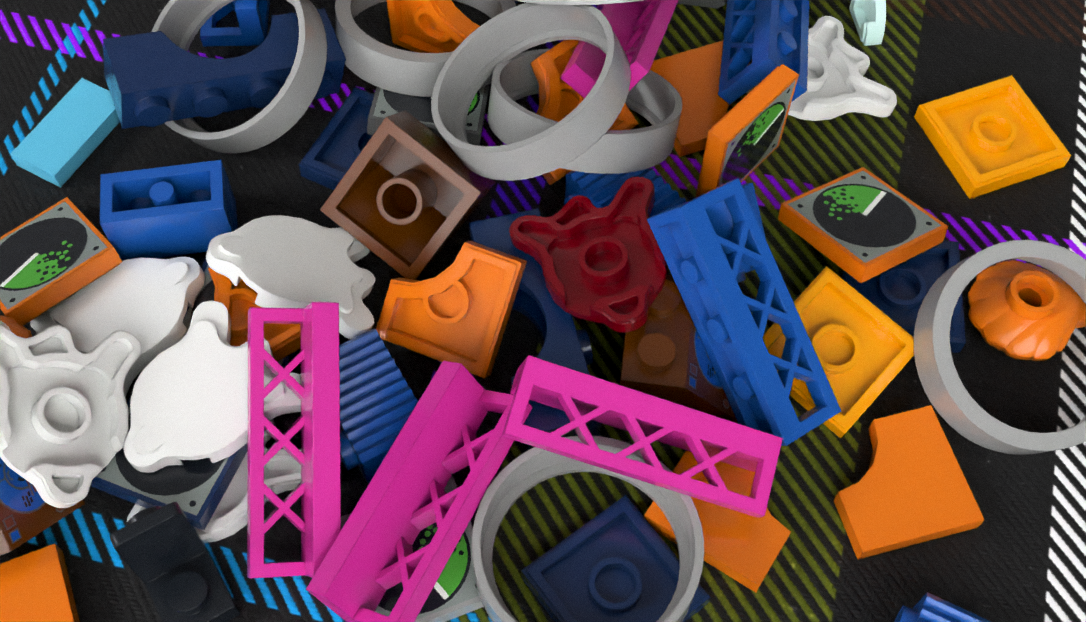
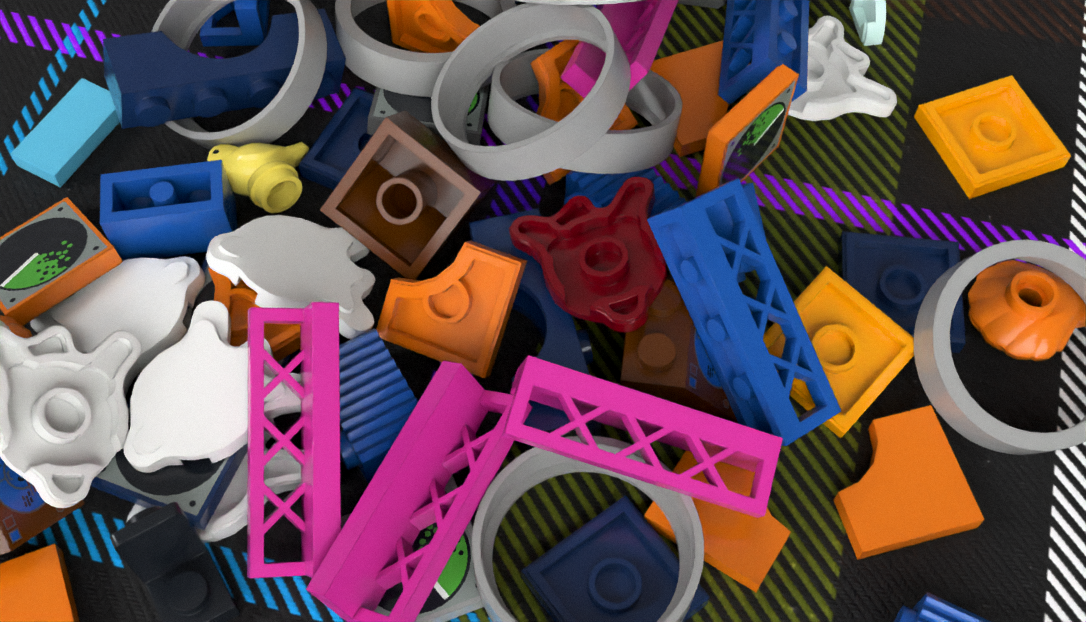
(263, 172): none -> light yellow animal
(862, 224): tile -> none

